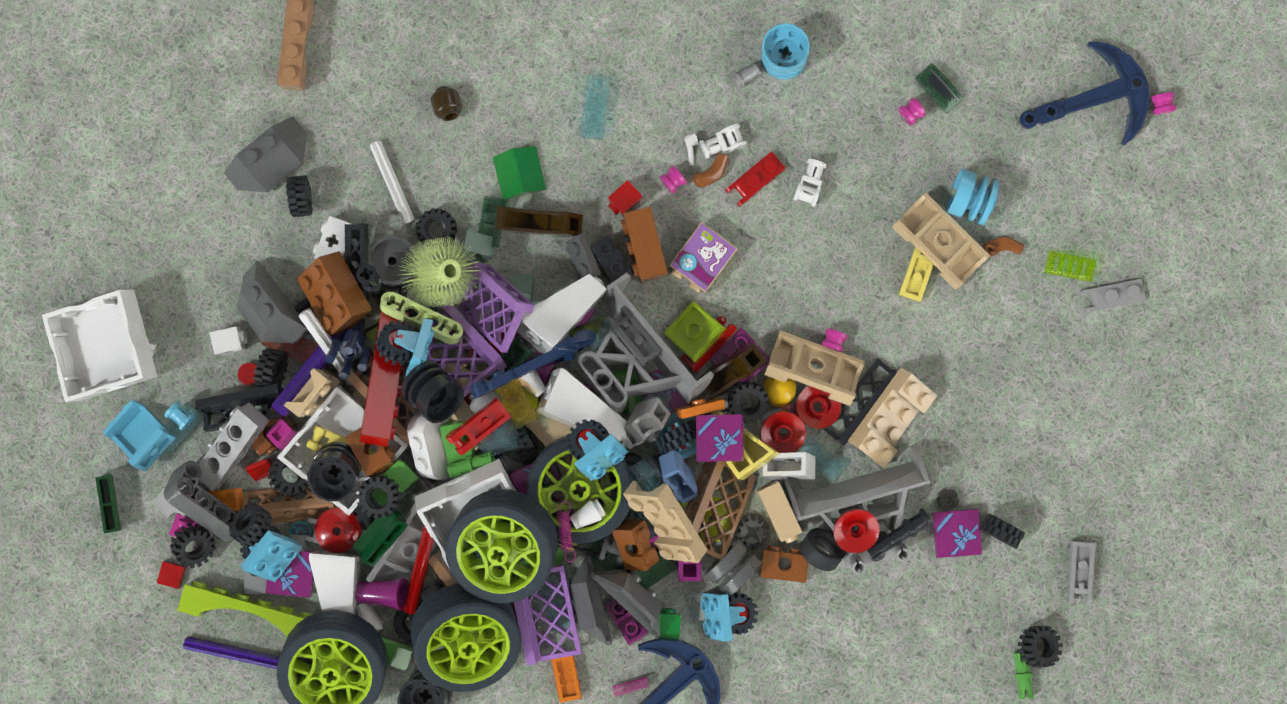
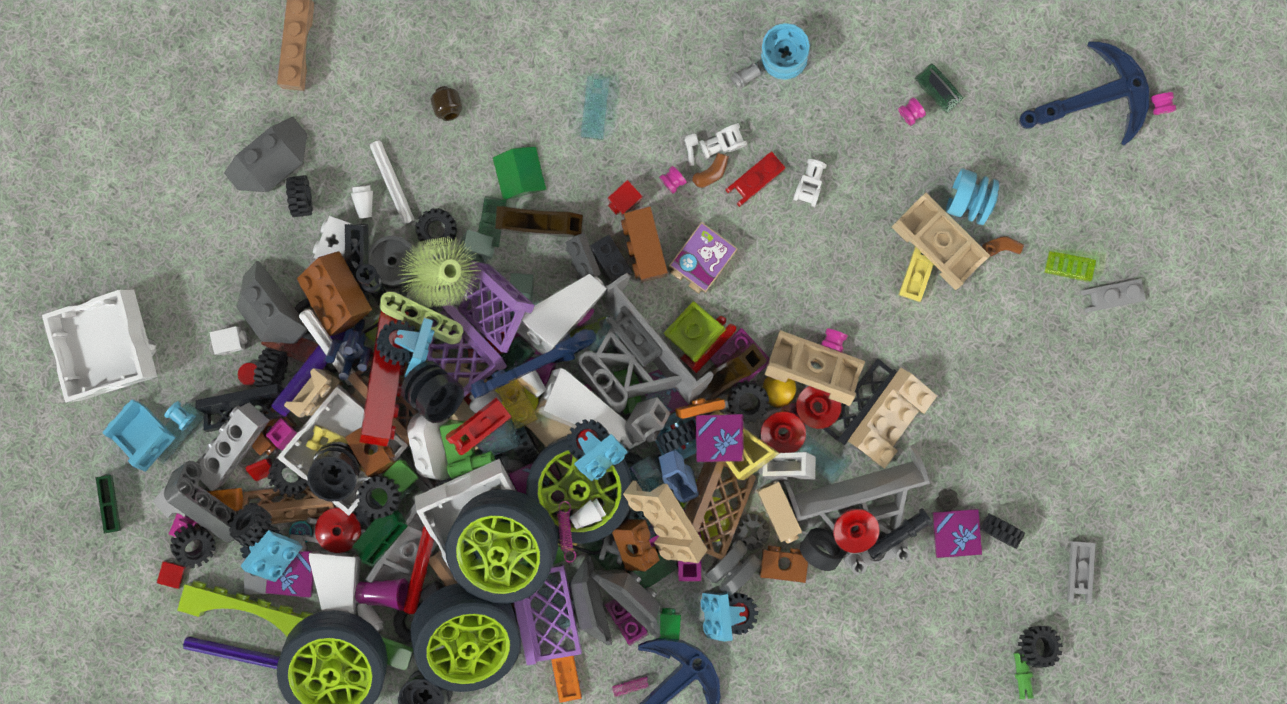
(362, 199): none -> white cone

